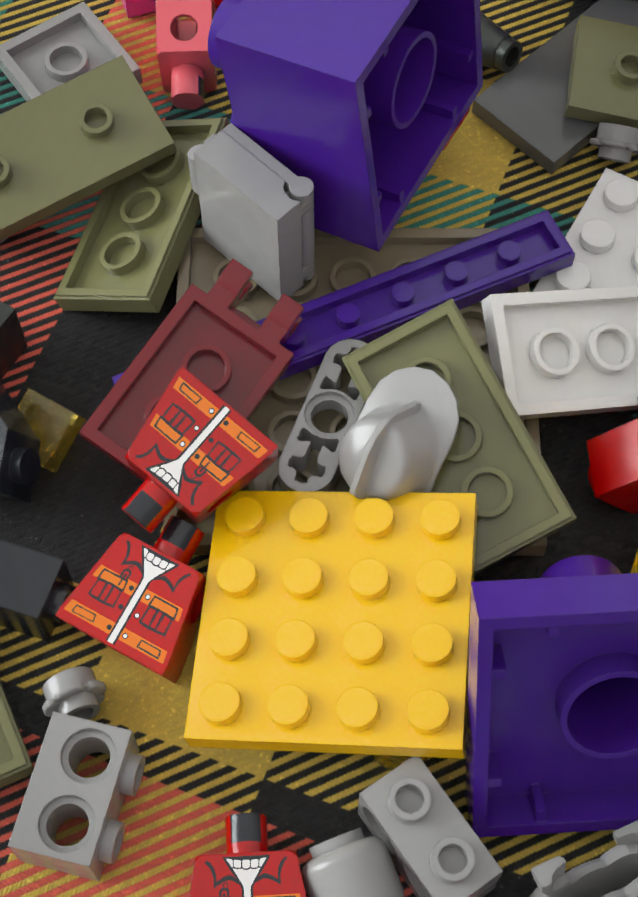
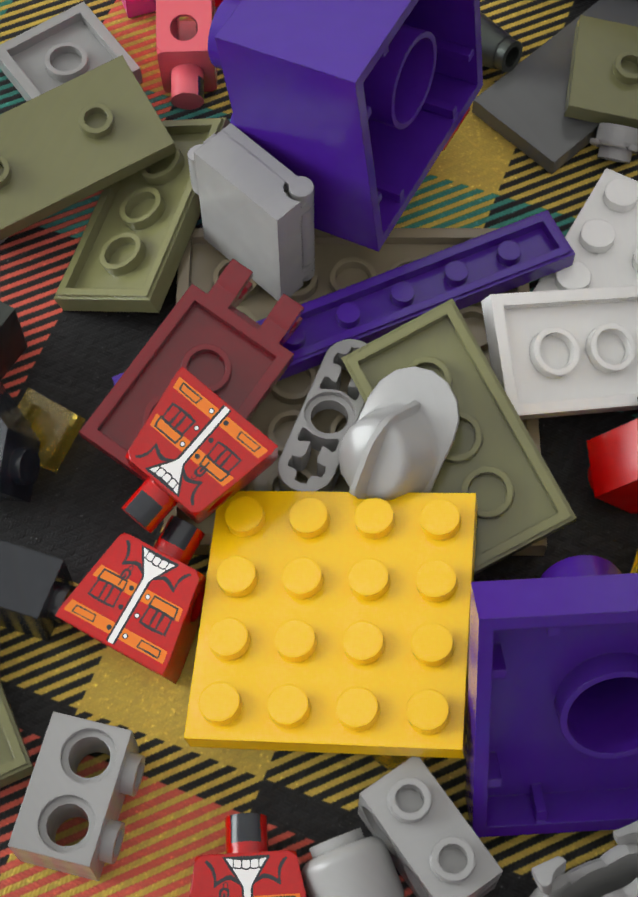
(74, 693): light grey plate -> none

